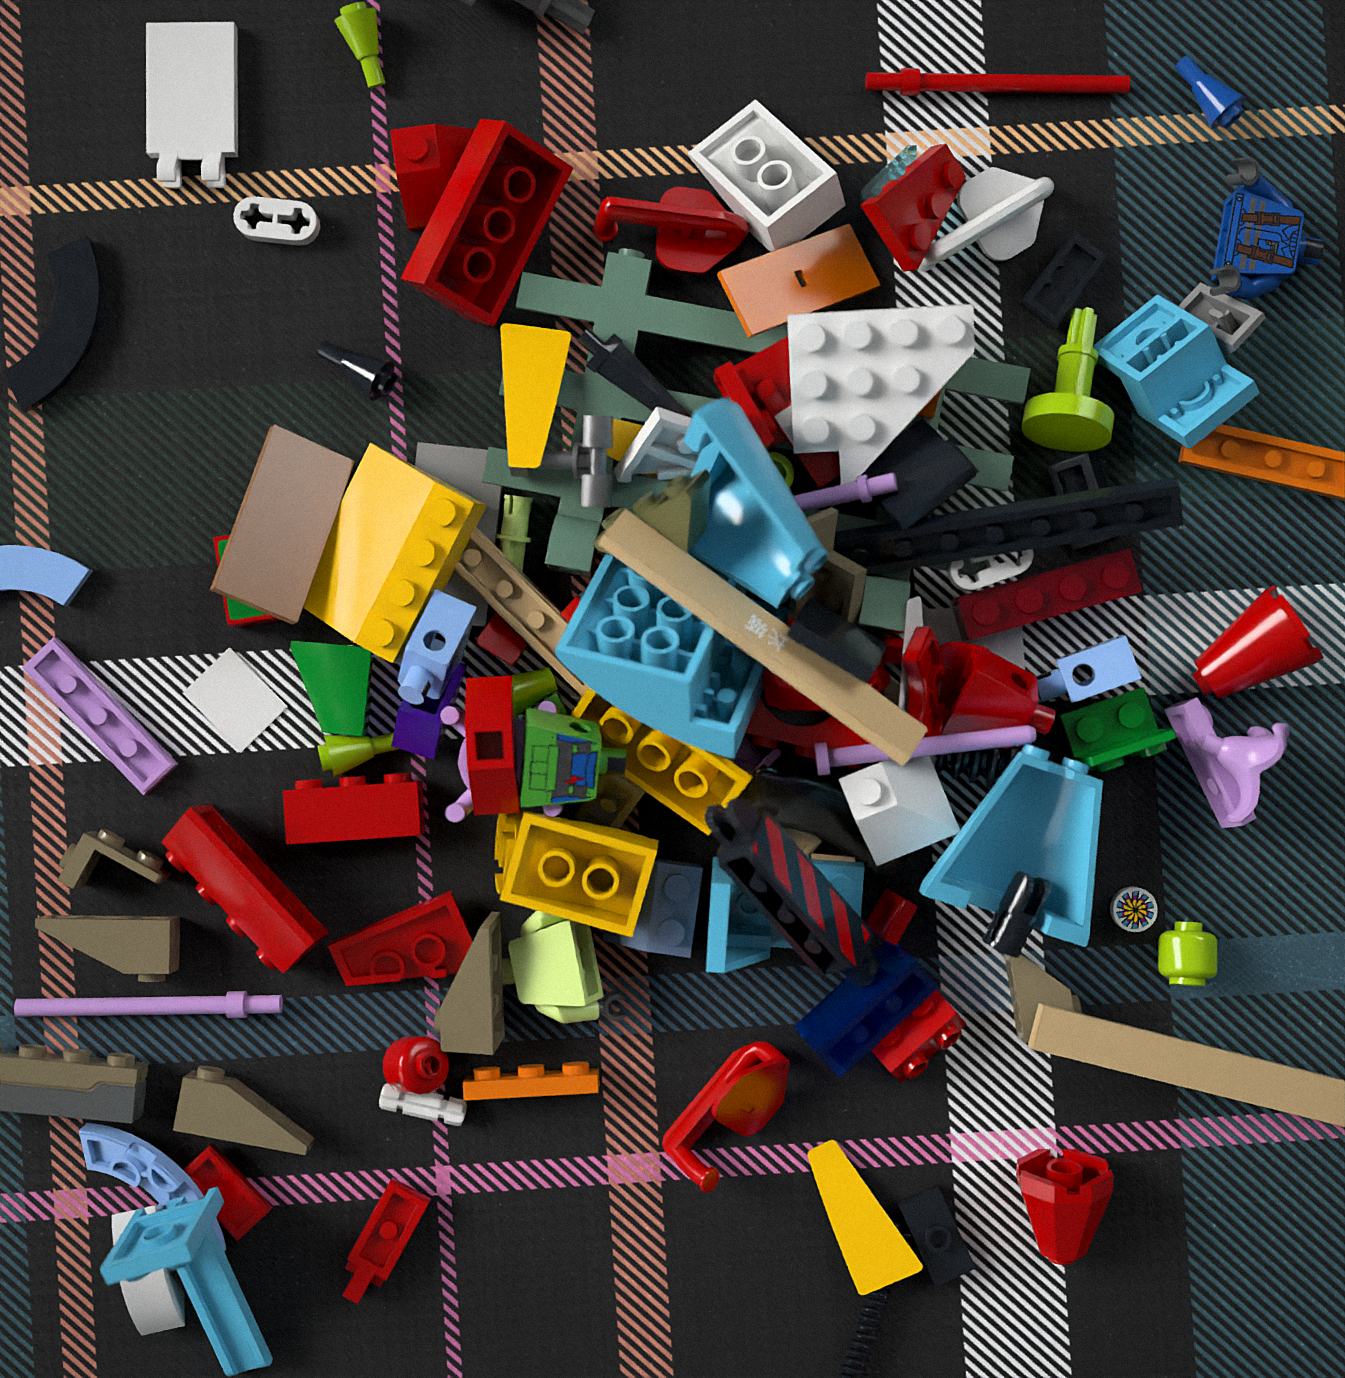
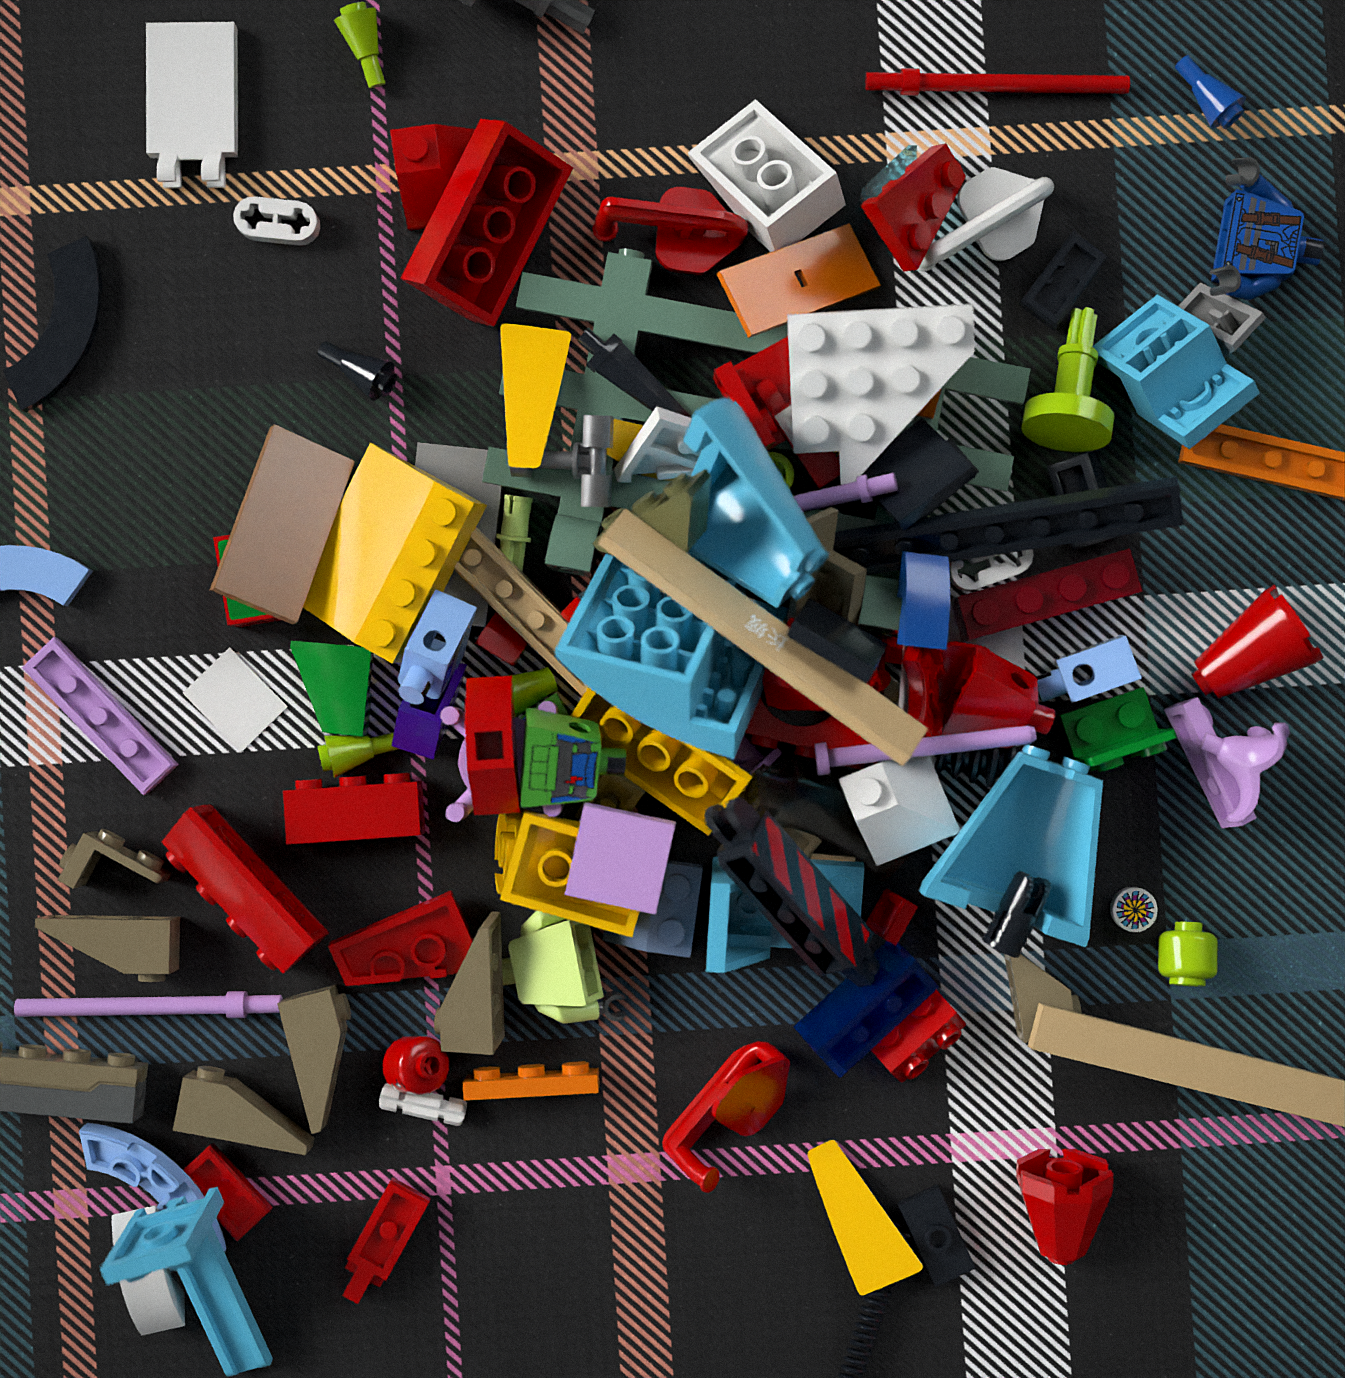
(316, 1038): none -> dark tan slope
(620, 858): none -> lavender tile
(925, 600): none -> blue slope

